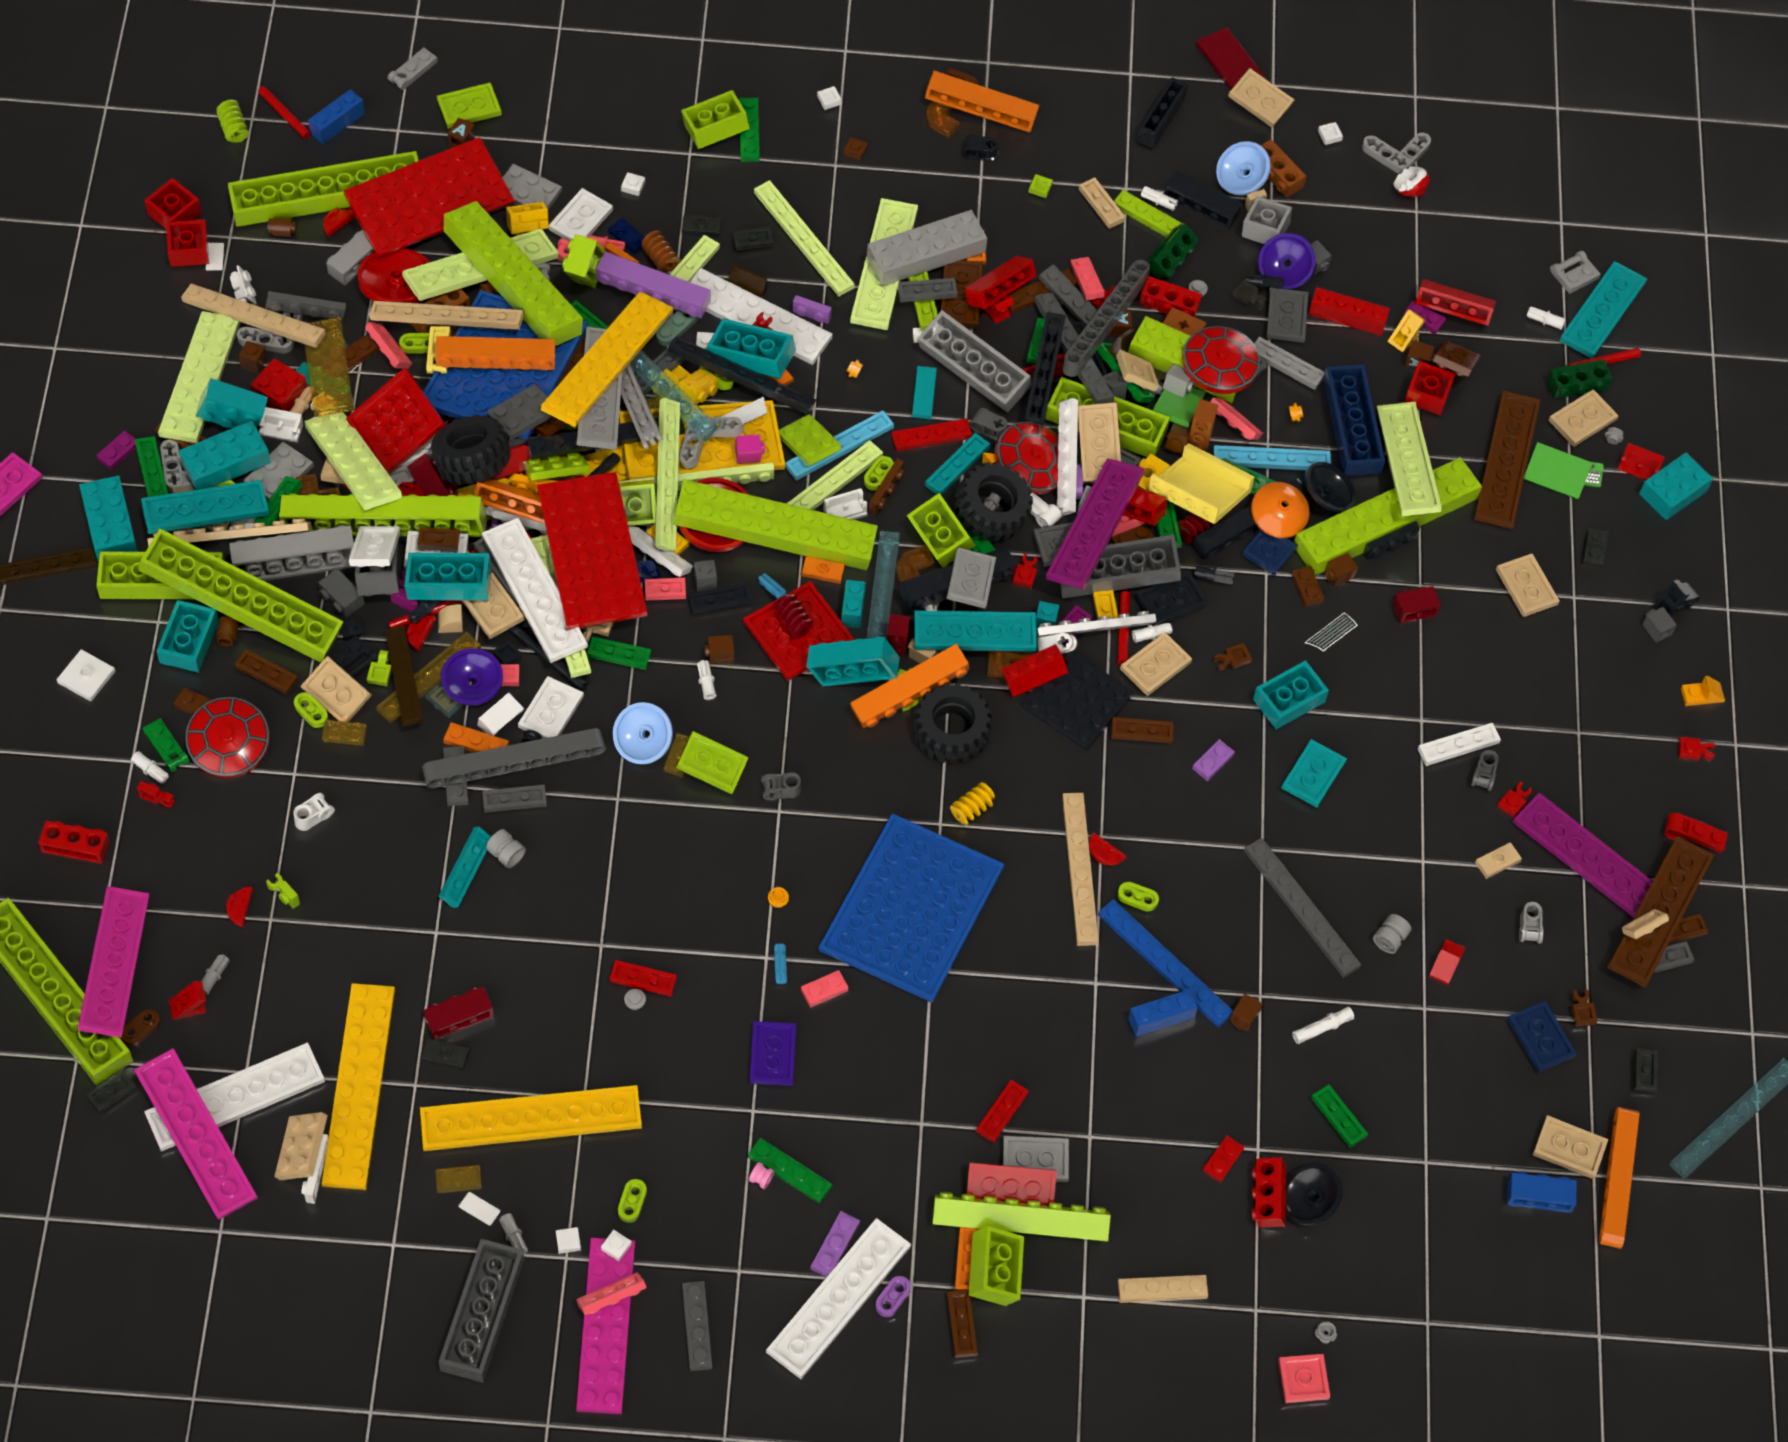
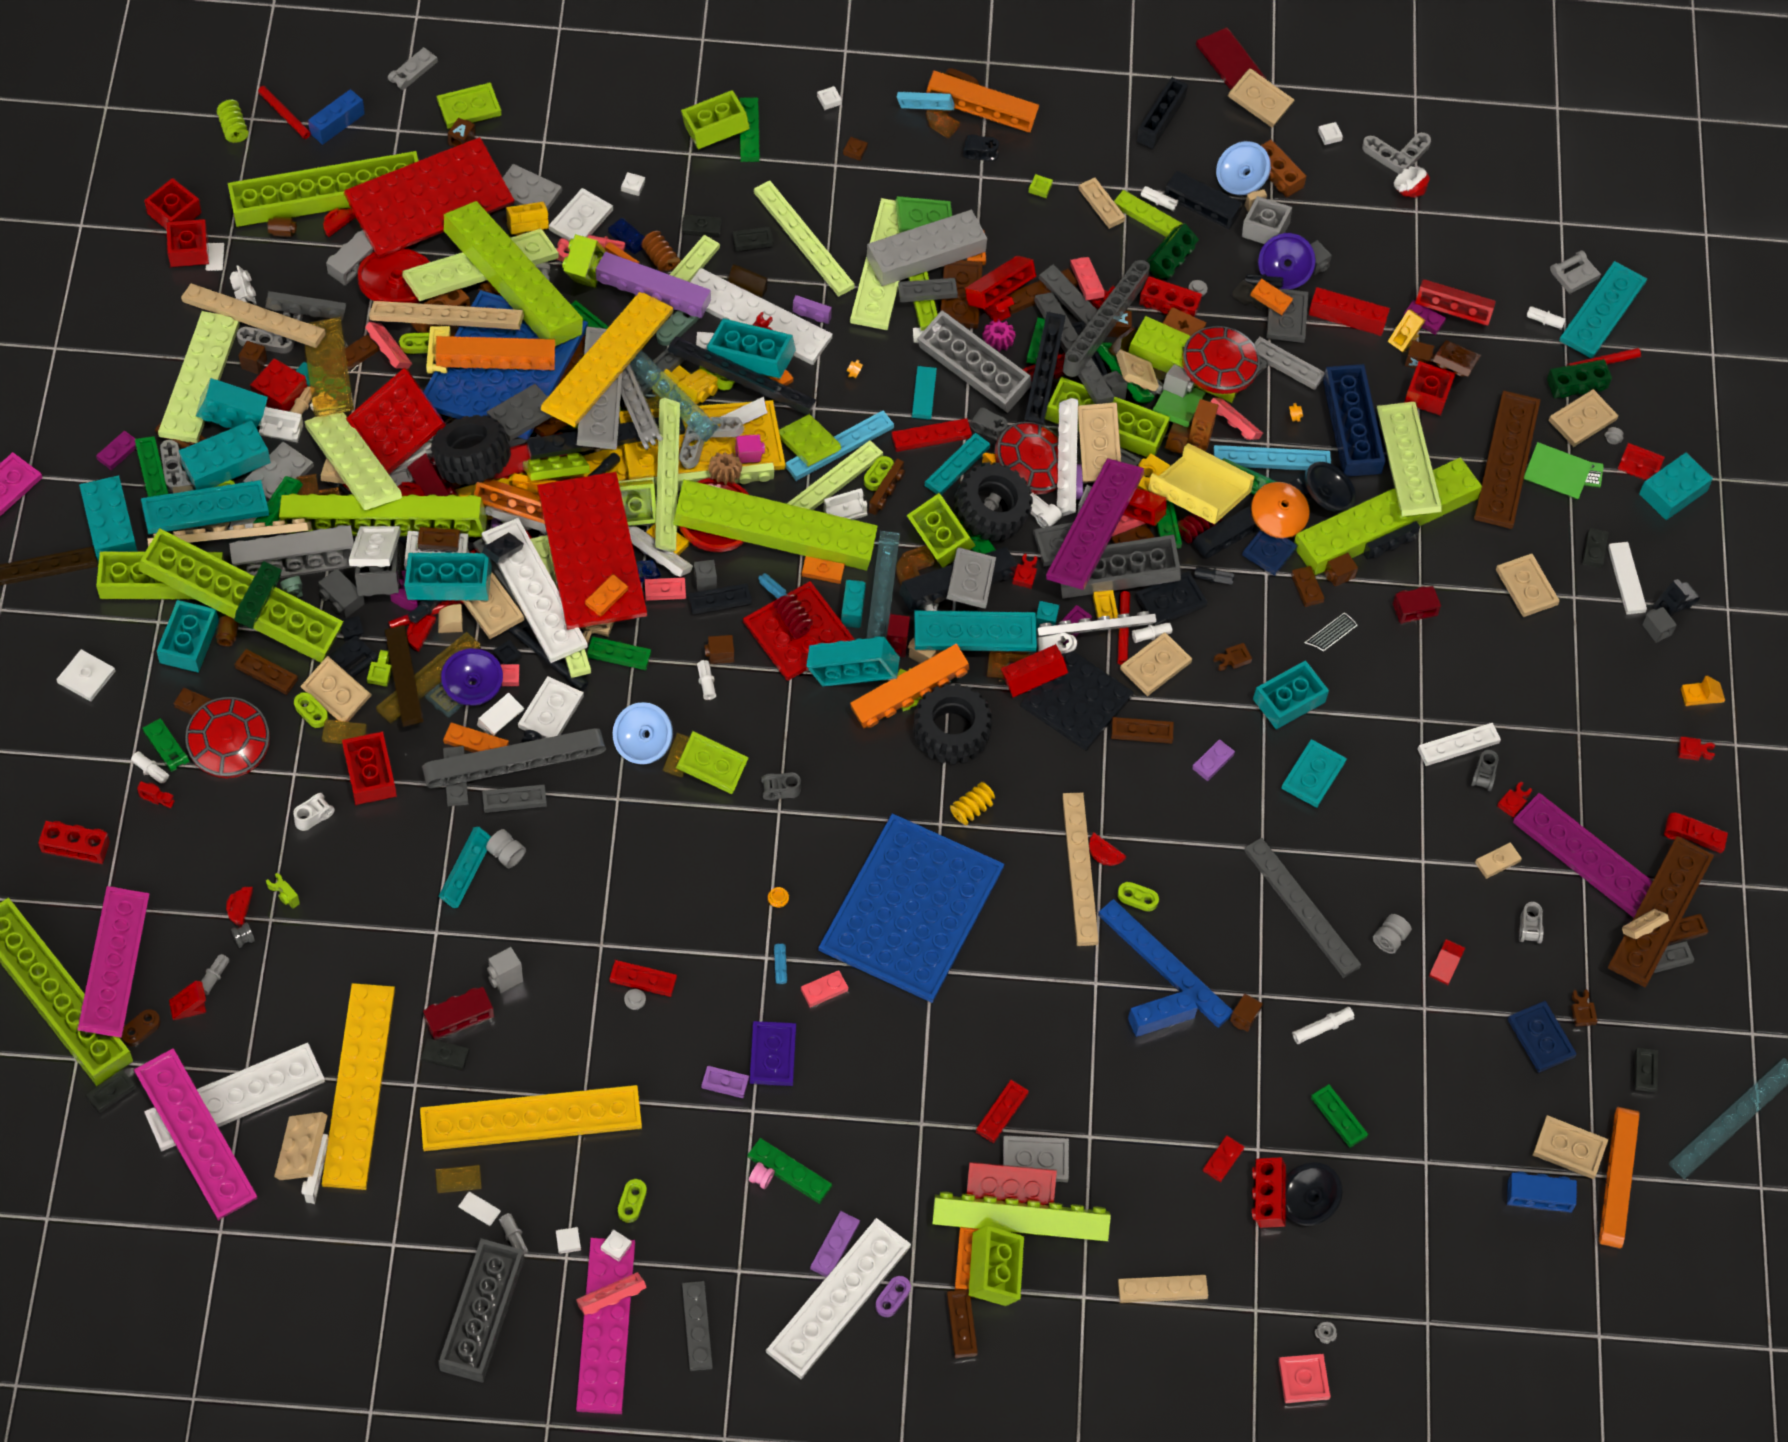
(242, 935): none -> dark grey wheel
(257, 595): none -> dark green brick
(292, 586): none -> sand green plate
(369, 768): none -> red brick
(503, 547): none -> black plate
(505, 970): none -> light grey brick
(606, 595): none -> orange plate
(725, 467): none -> medium nougat gear
(725, 1082): none -> medium lavender plate
(919, 212): none -> bright green tile
(925, 101): none -> medium azure tile
(999, 335): none -> dark pink gear
(1271, 297): none -> orange plate
(1627, 578): none -> white tile

